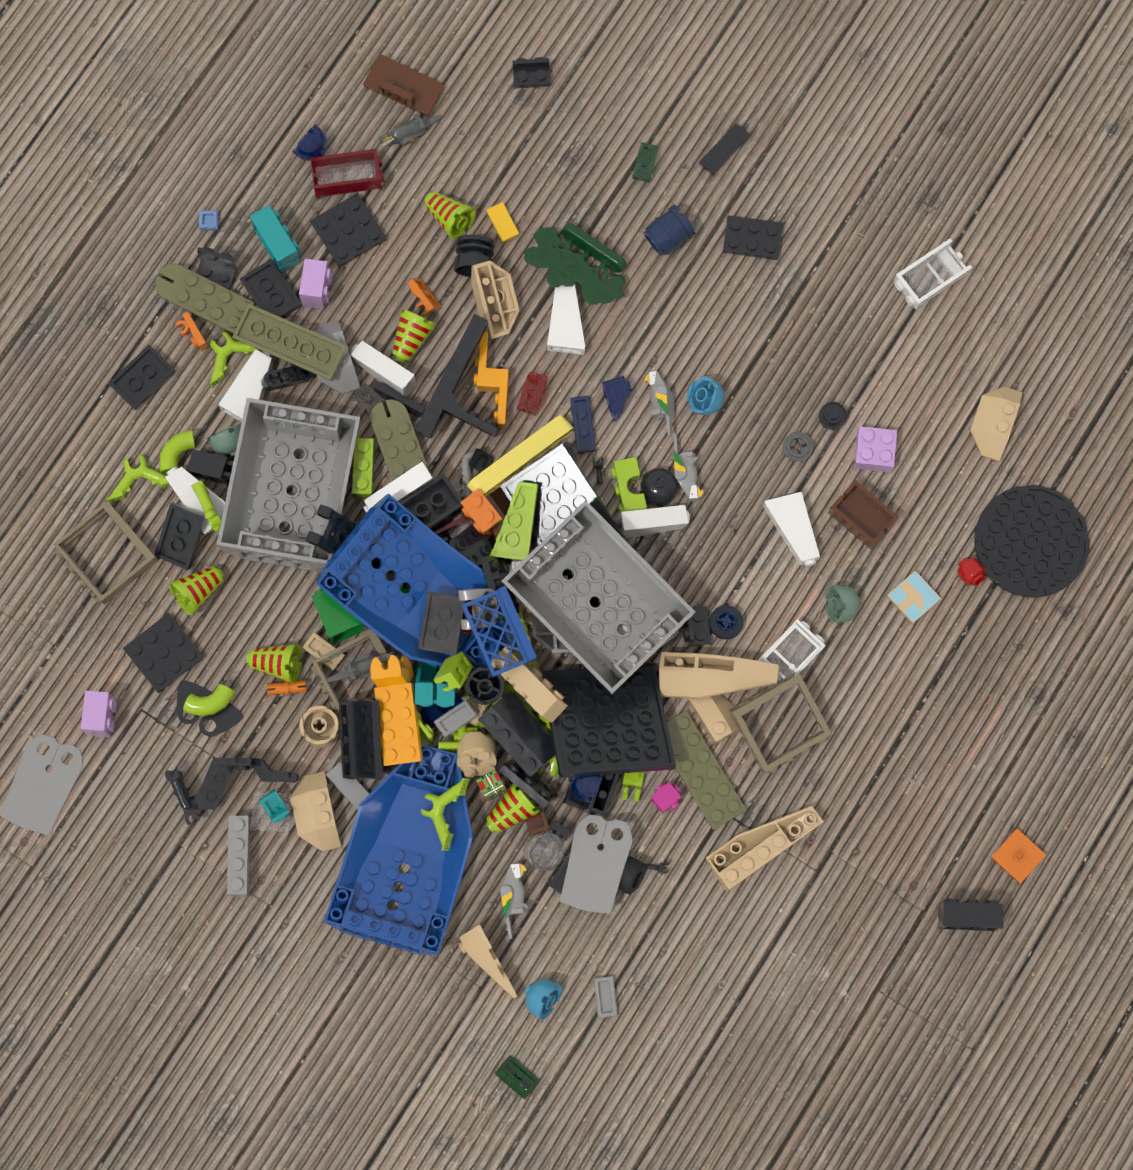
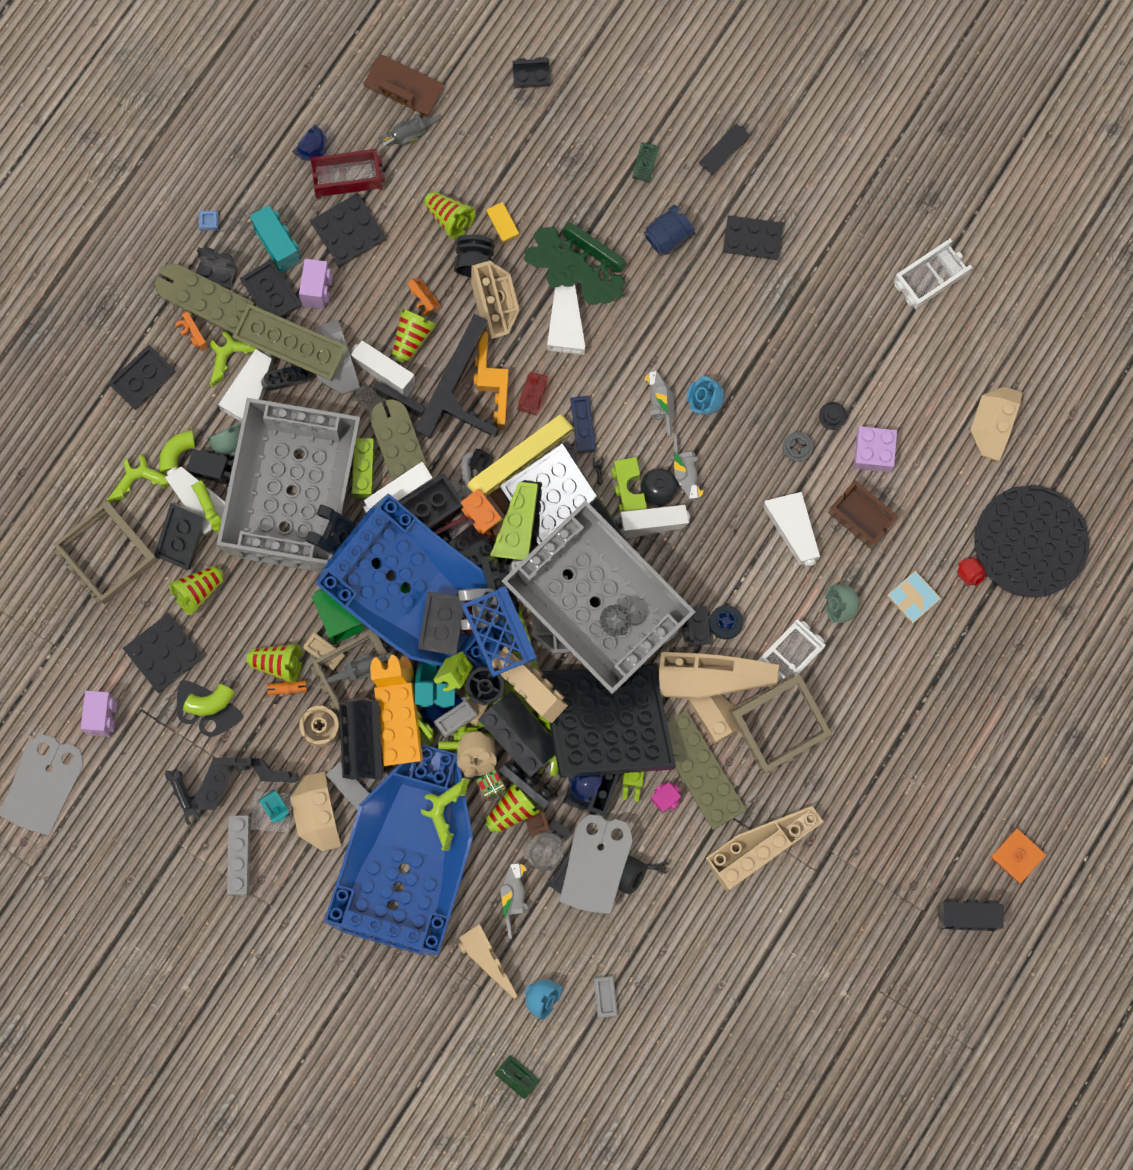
(607, 624): none -> dark grey gear
(616, 395): clear blue slope -> none

